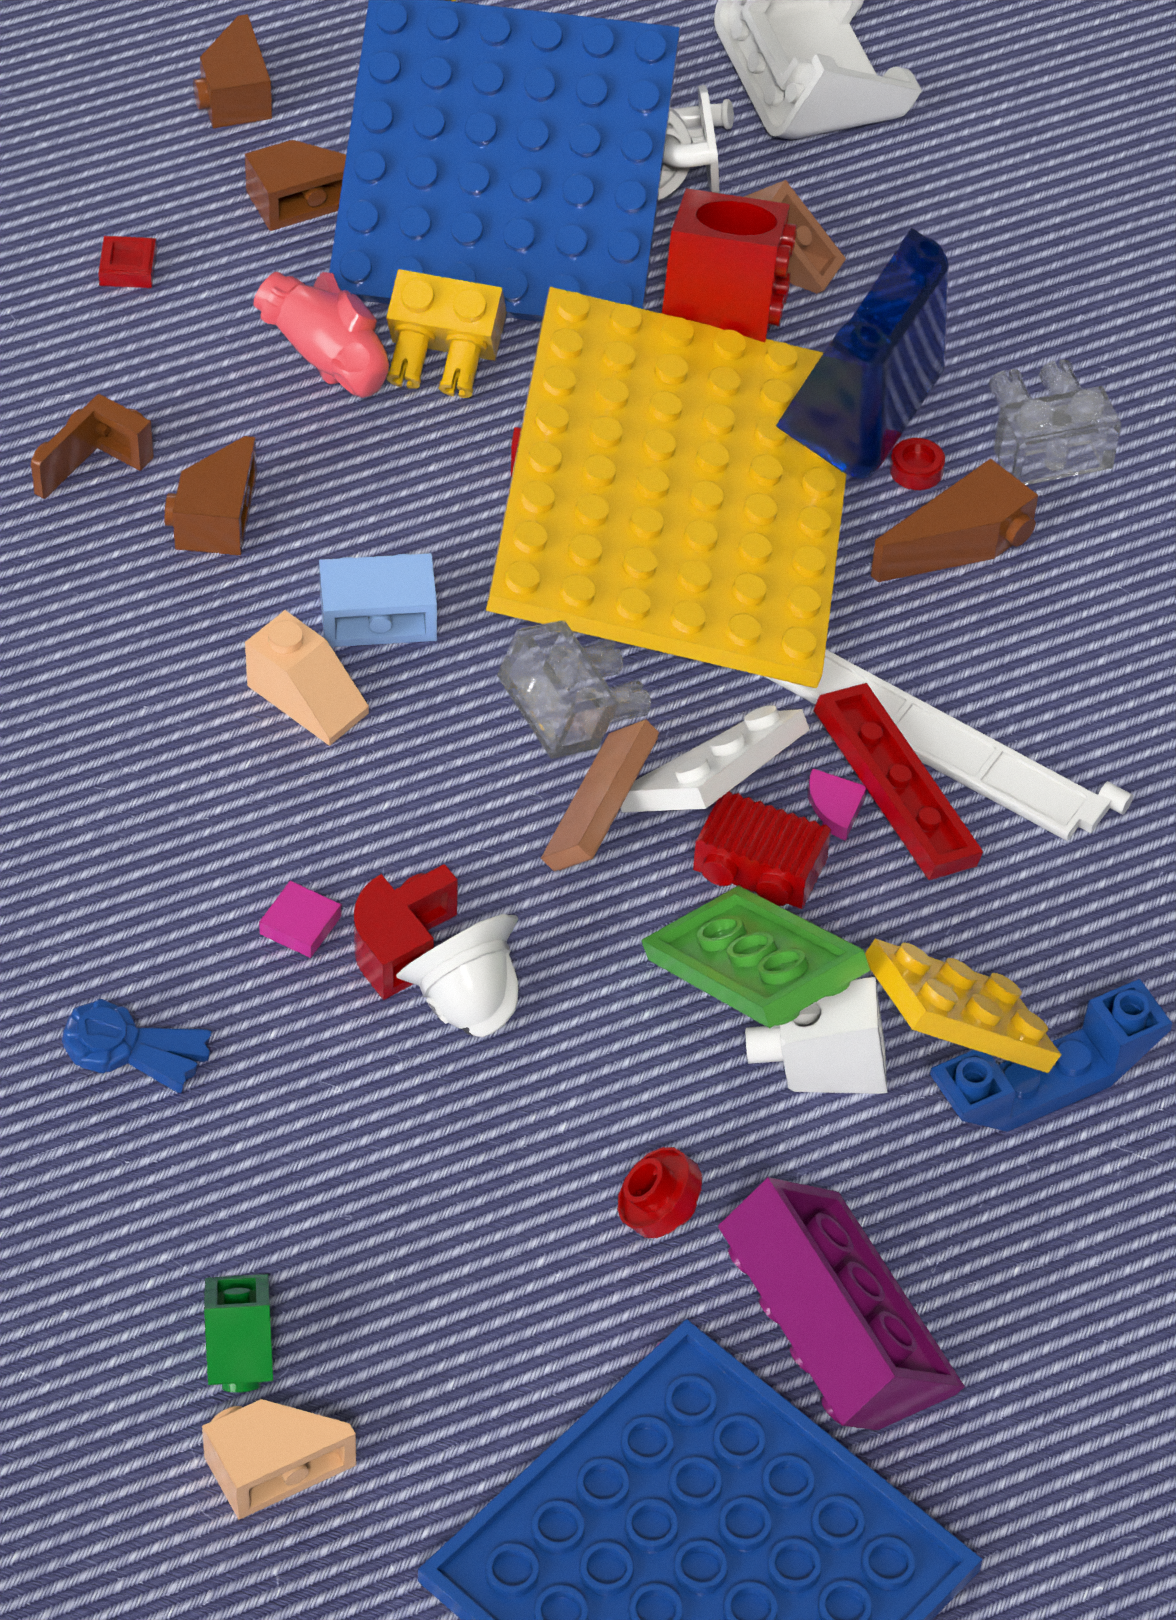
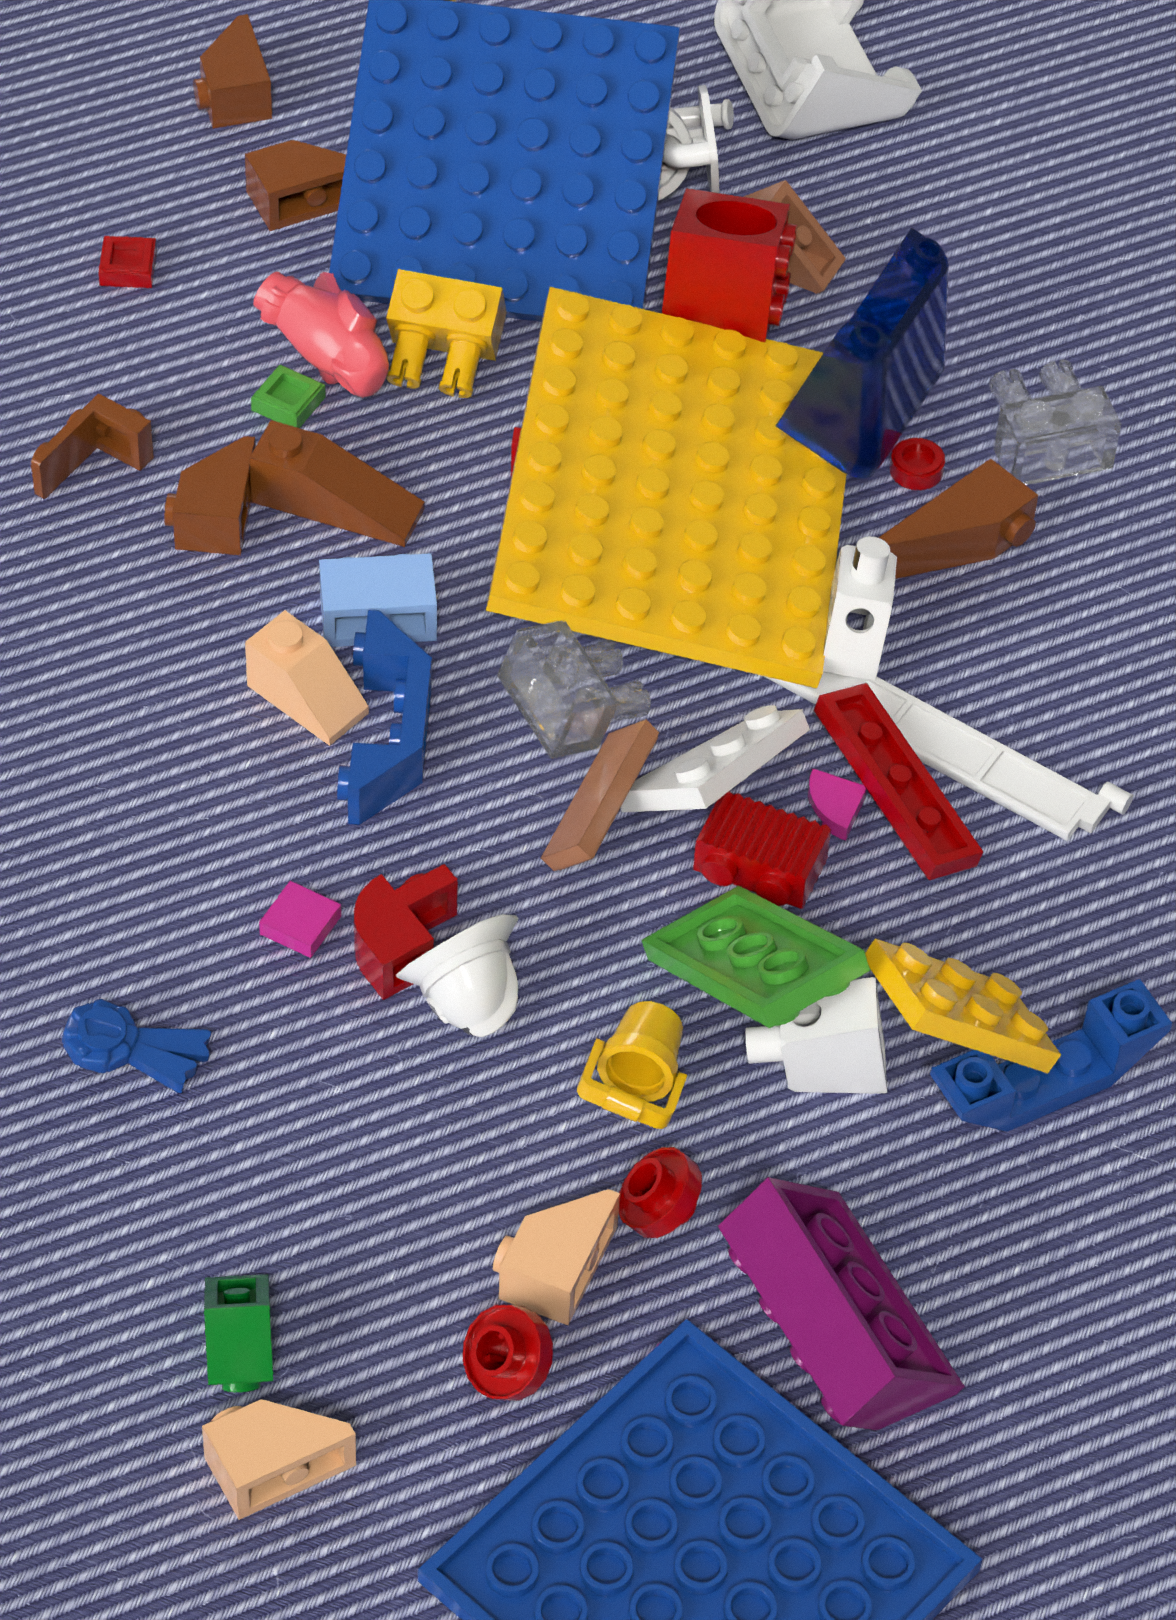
(288, 397): none -> bright green tile
(327, 484): none -> dark orange slope
(380, 771): none -> blue slope
(507, 1352): none -> red plate
(556, 1255): none -> light nougat slope
(637, 1066): none -> yellow piece
(863, 586): none -> white torso

